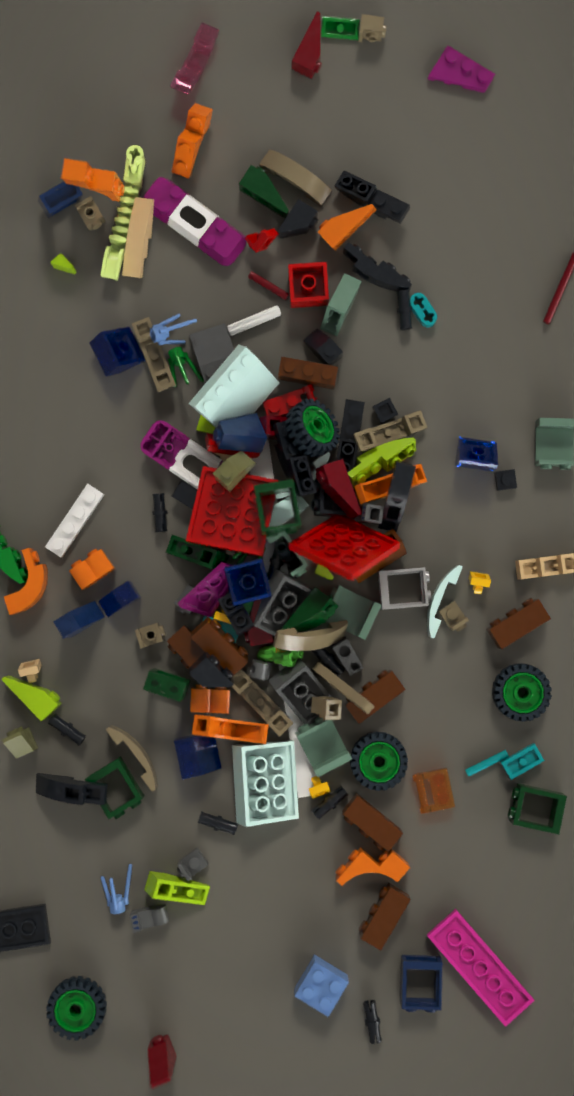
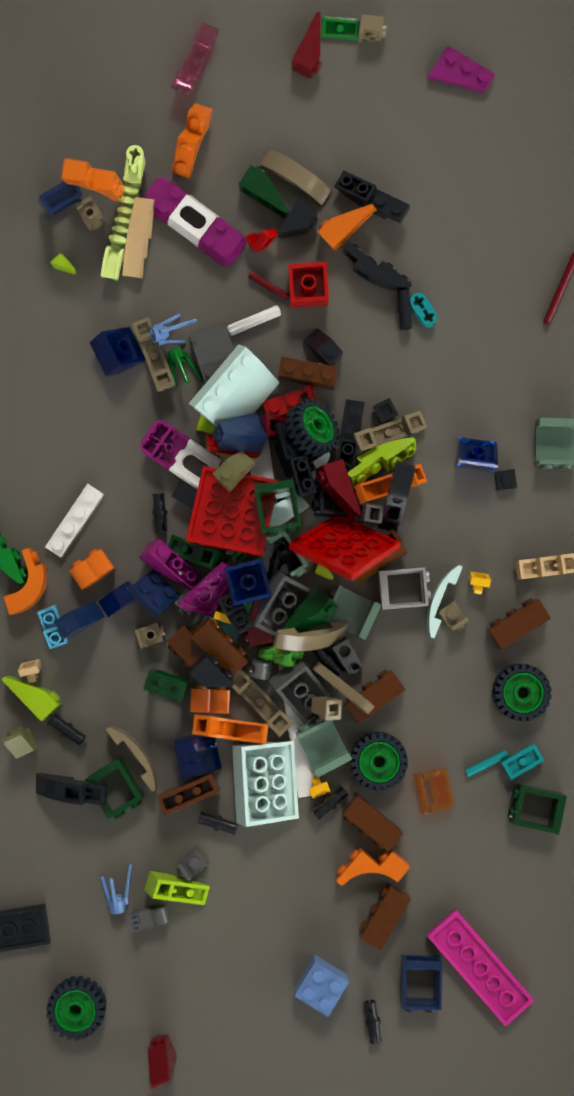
(50, 631): none -> medium azure slope
(154, 593): none -> dark blue plate
(168, 563): none -> magenta slope
(188, 793): none -> reddish brown brick
(340, 304): sand green slope -> none

